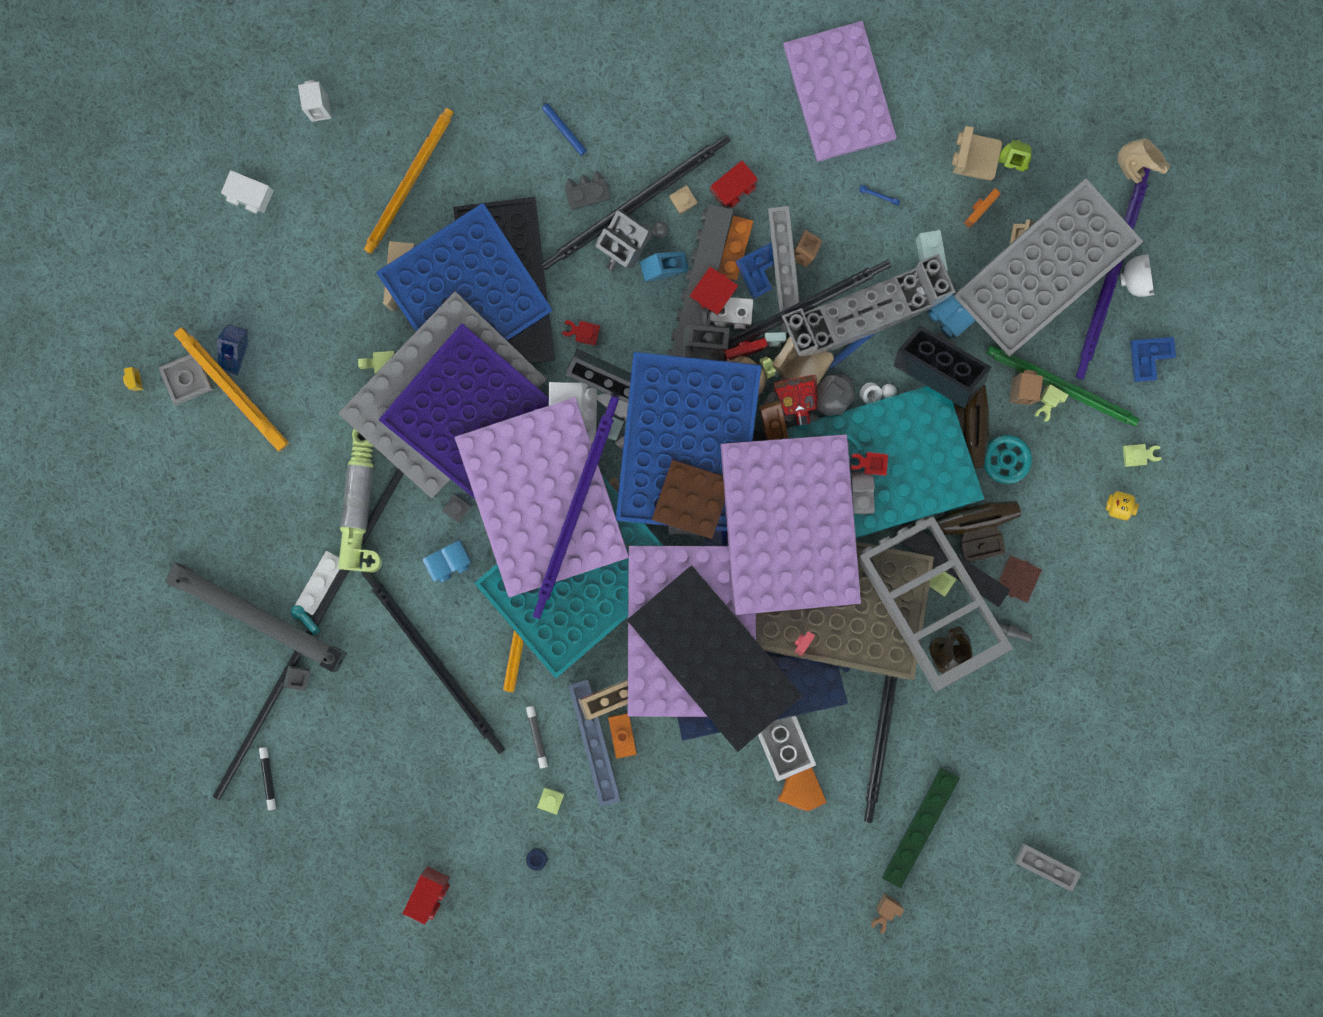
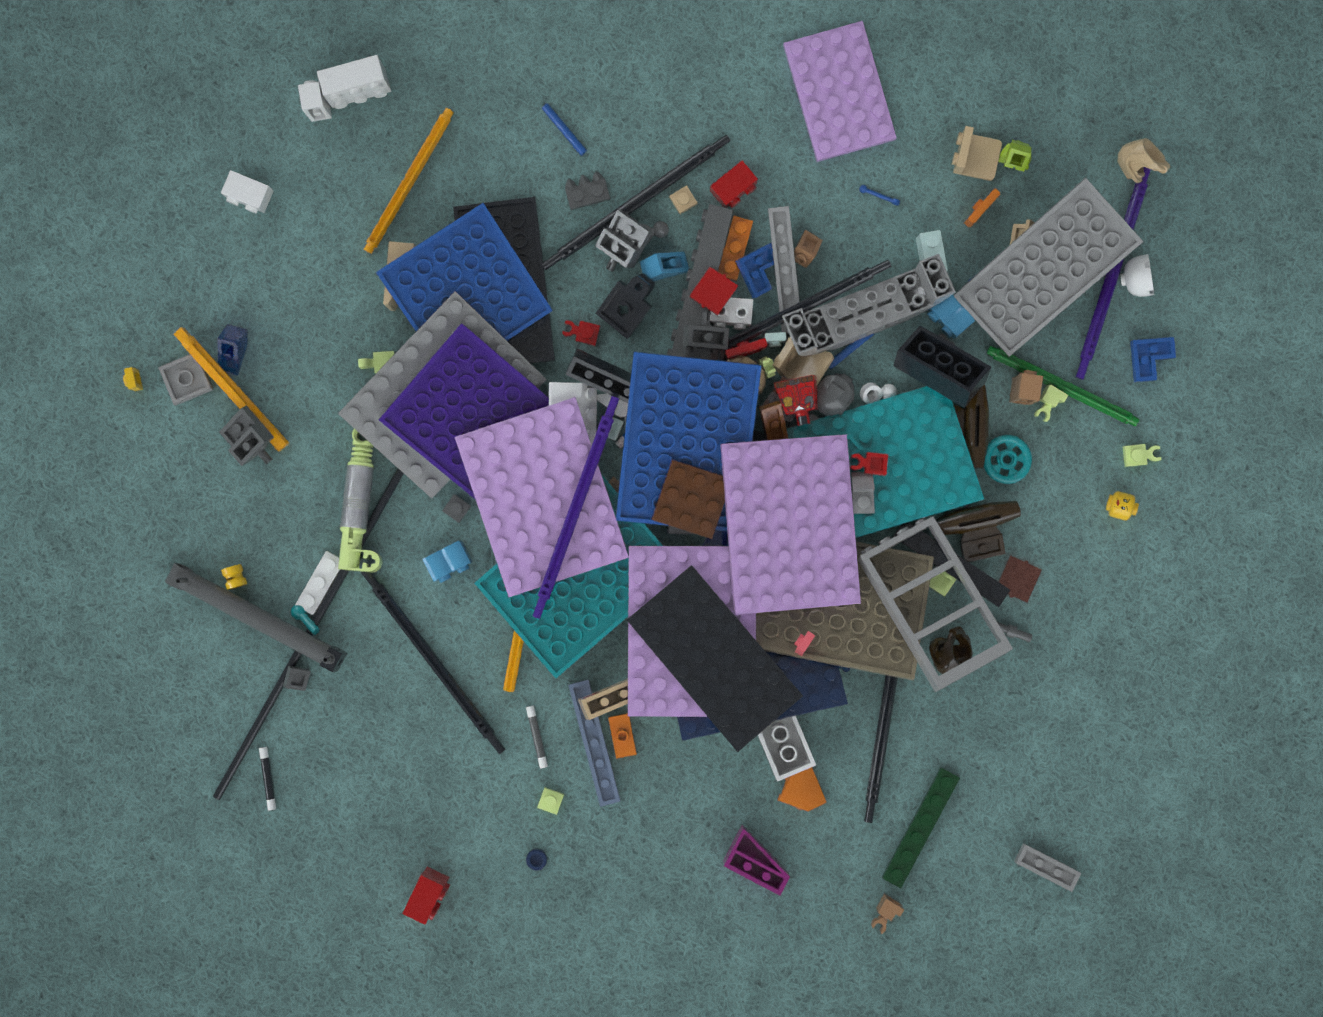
(234, 576): none -> yellow wheel
(247, 437): none -> dark grey plate
(354, 82): none -> white brick
(634, 298): none -> black plate
(755, 862): none -> magenta wedge

